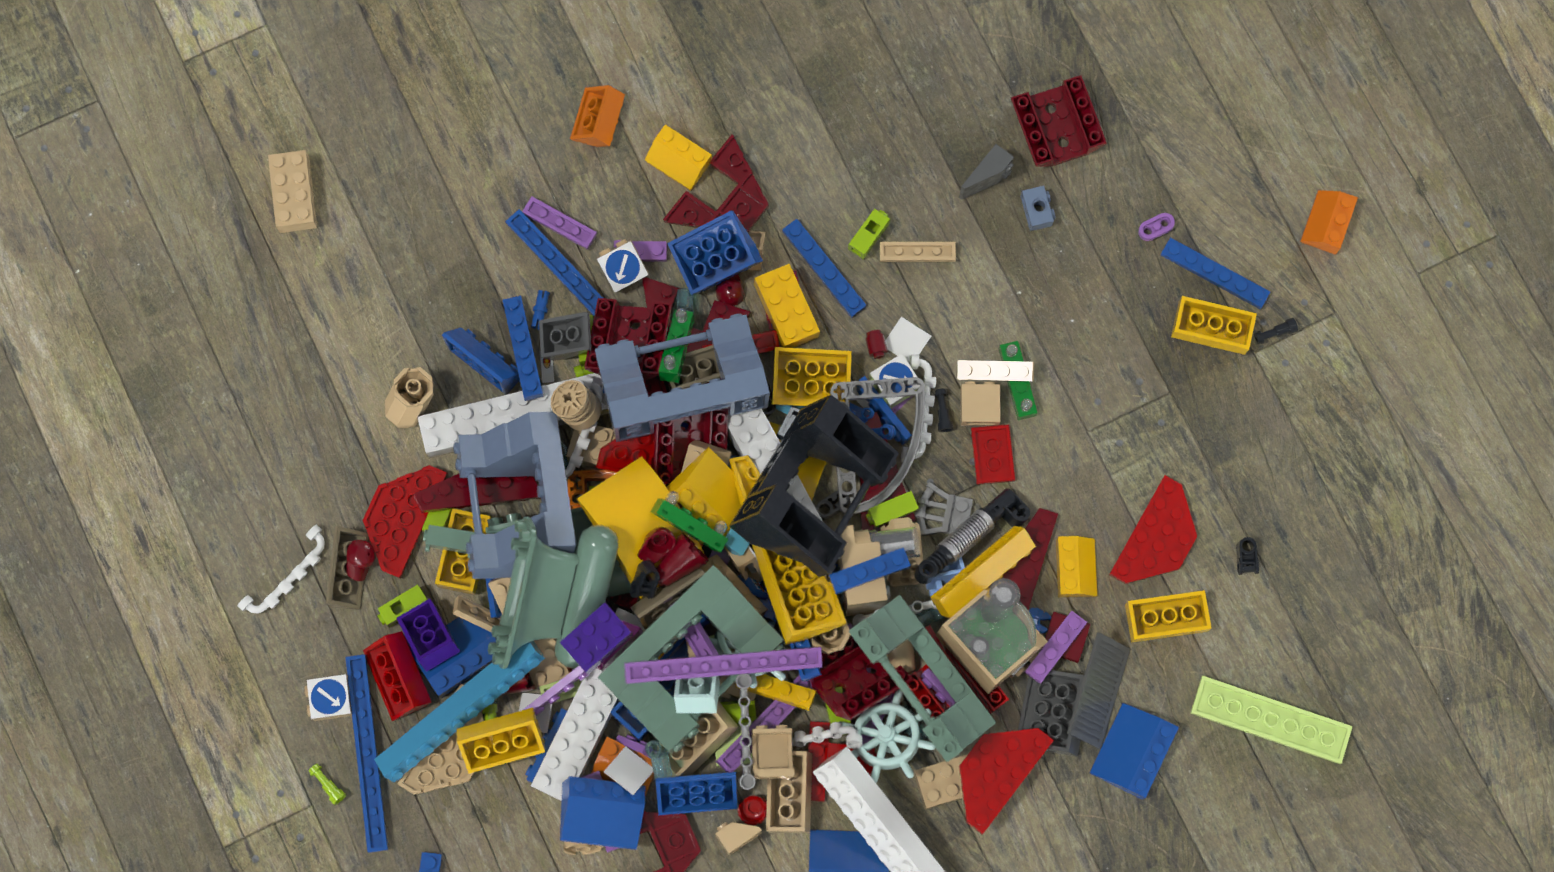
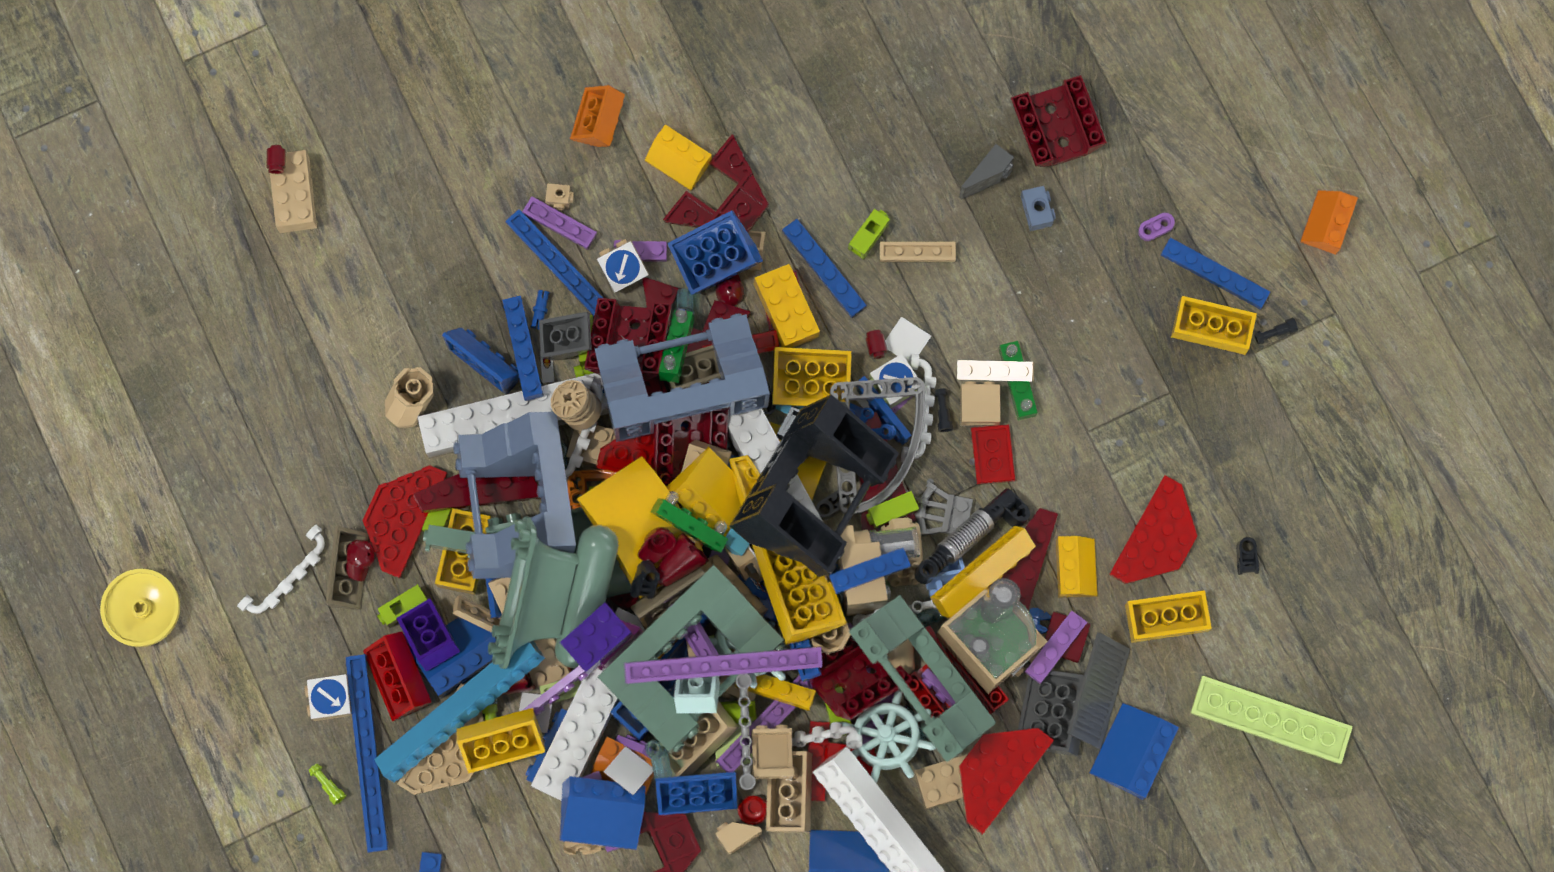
(140, 607): none -> light yellow dish
(276, 159): none -> dark red brick
(559, 196): none -> tan brick

